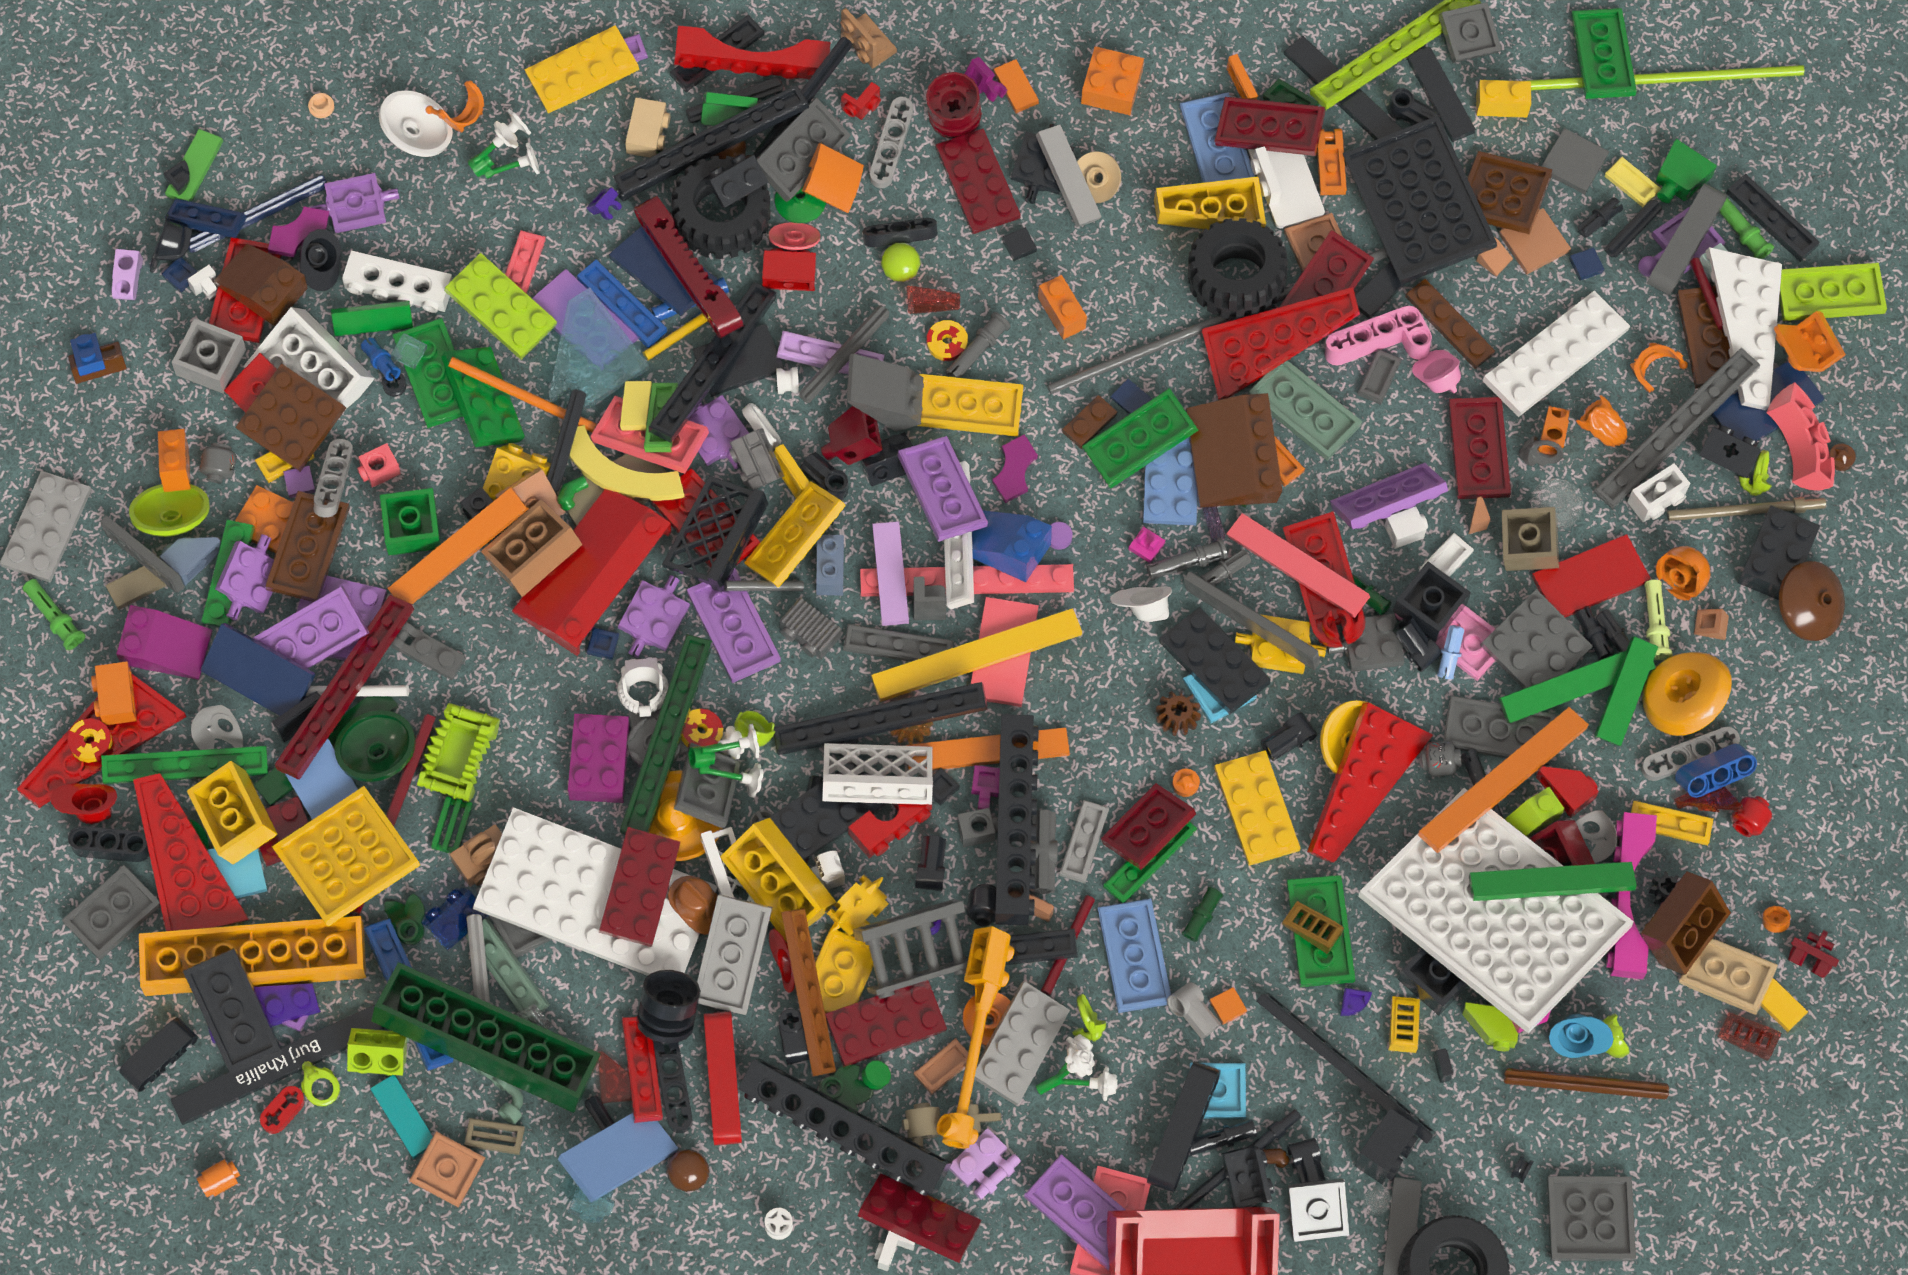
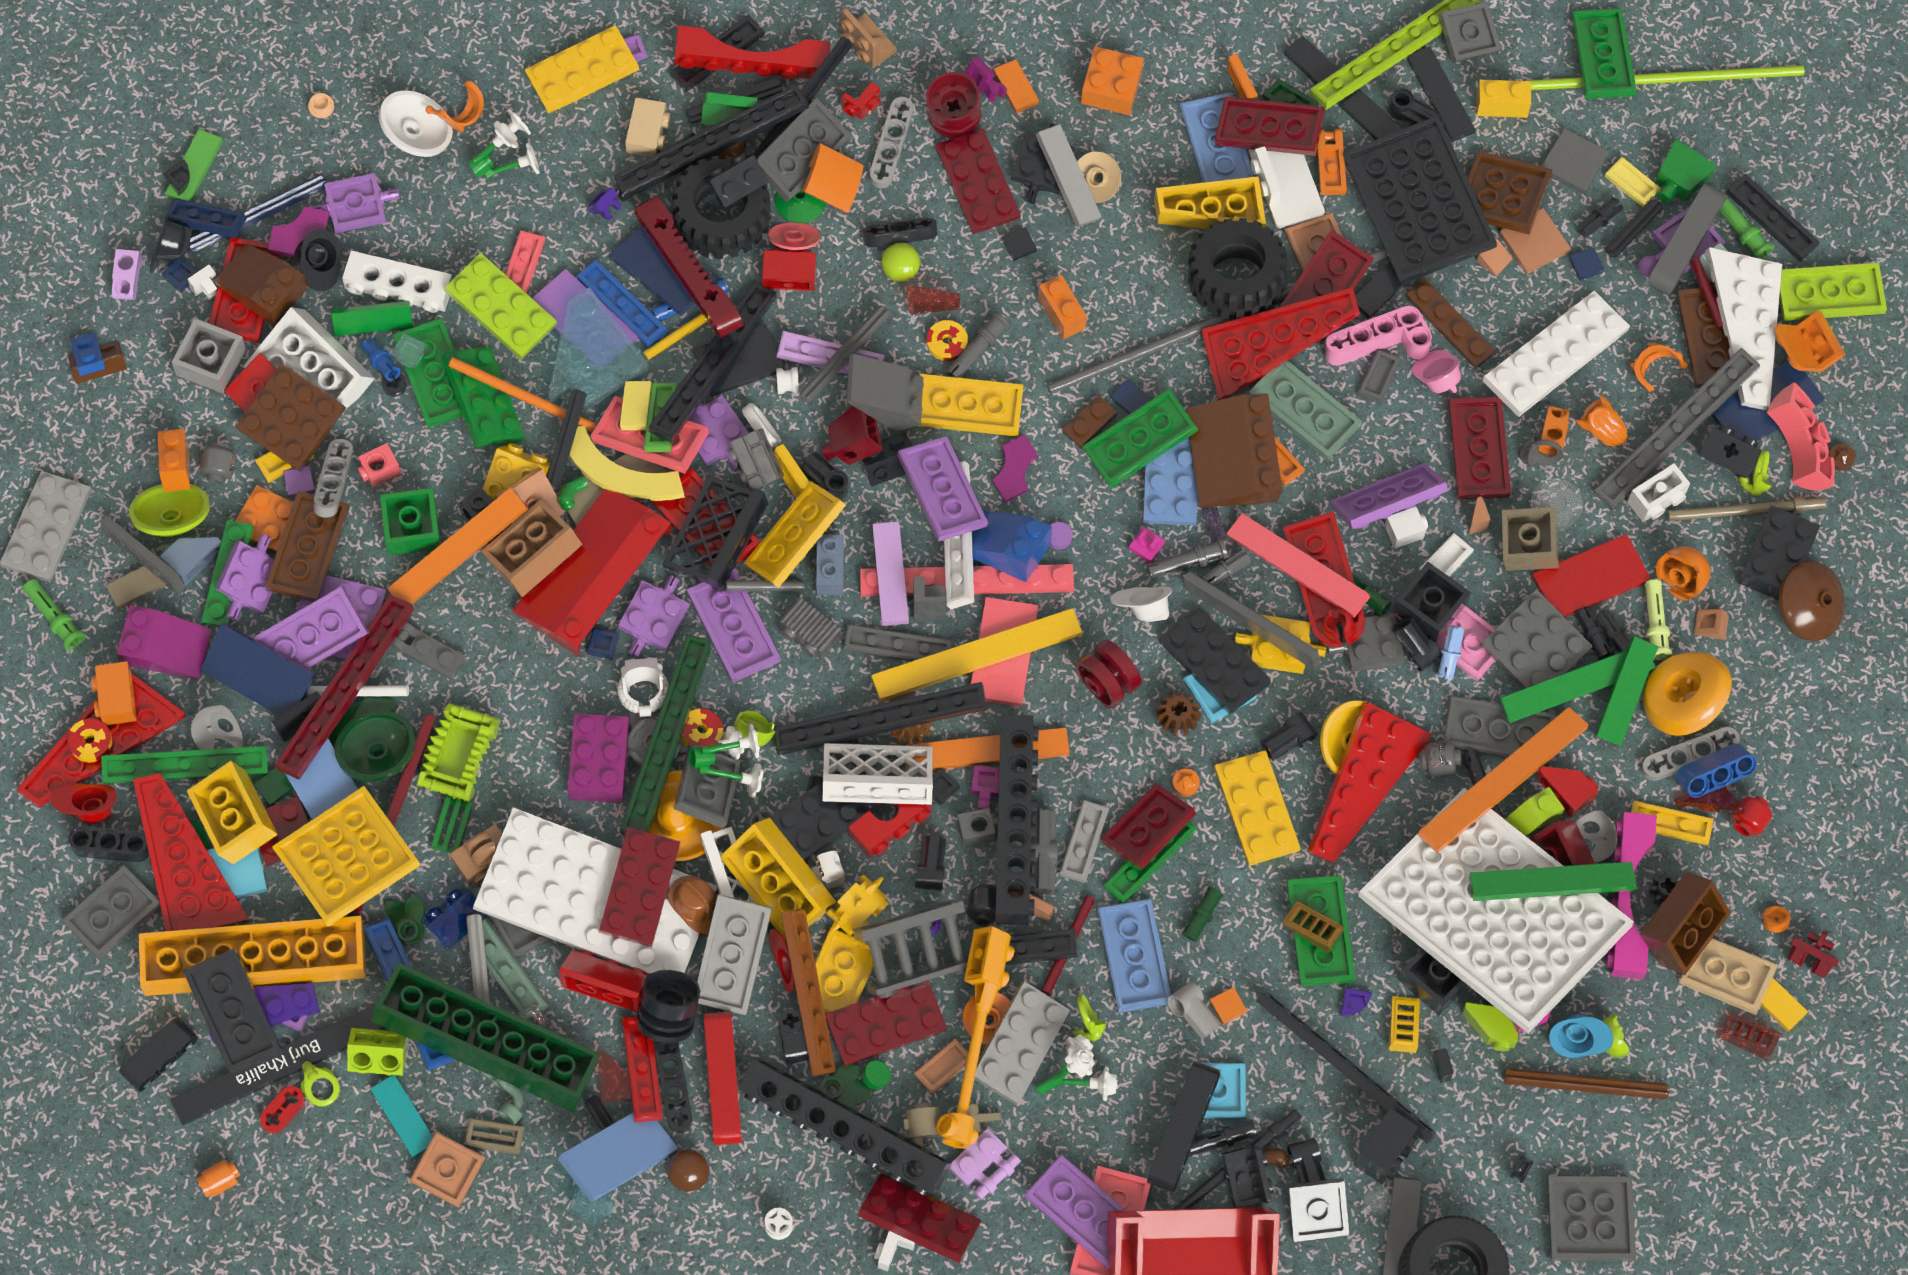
(602, 979): none -> red slope
(1108, 673): none -> dark red wheel

